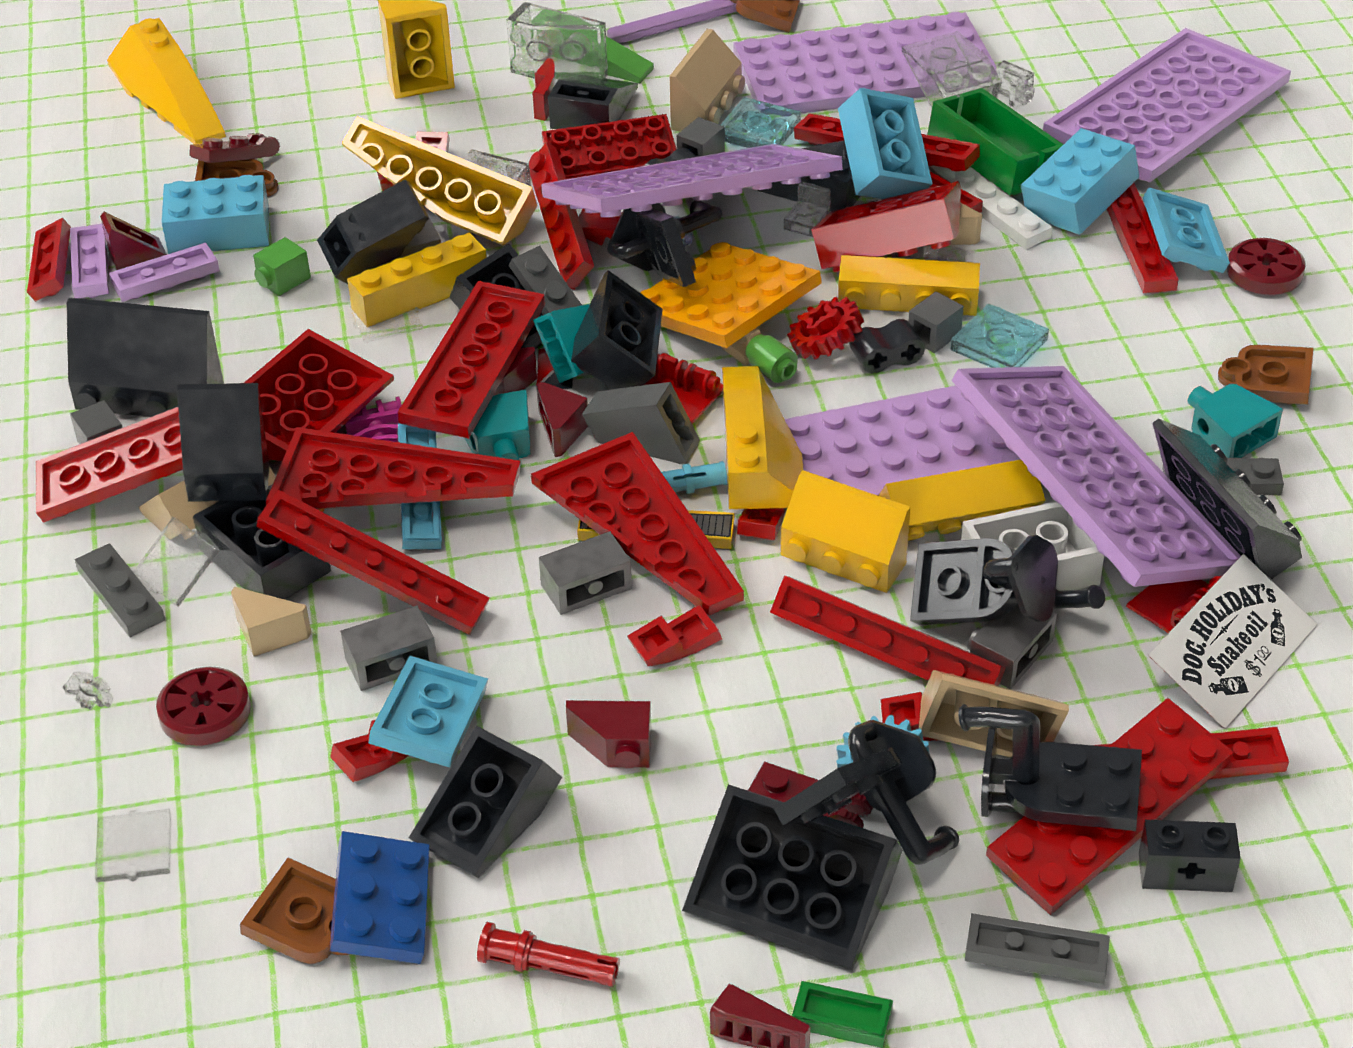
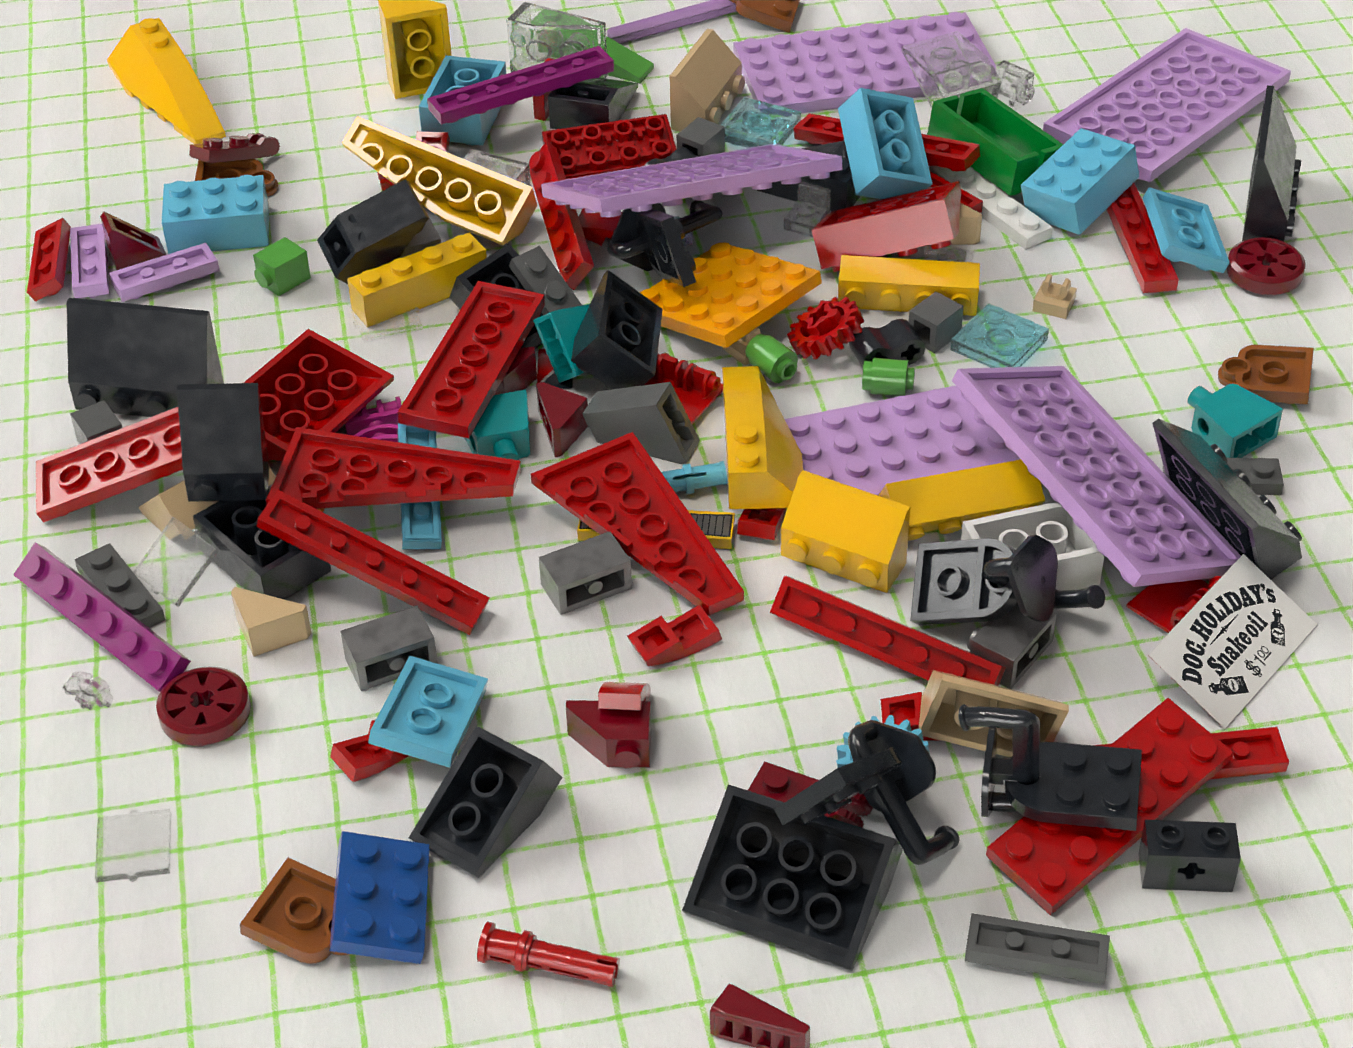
(101, 617): none -> magenta plate
(455, 74): none -> medium azure brick
(520, 85): none -> magenta plate
(623, 695): none -> slope
(843, 1013): green tile -> none
(887, 377): none -> bright green brick
(1054, 298): none -> tan tile
(1273, 176): none -> black slope

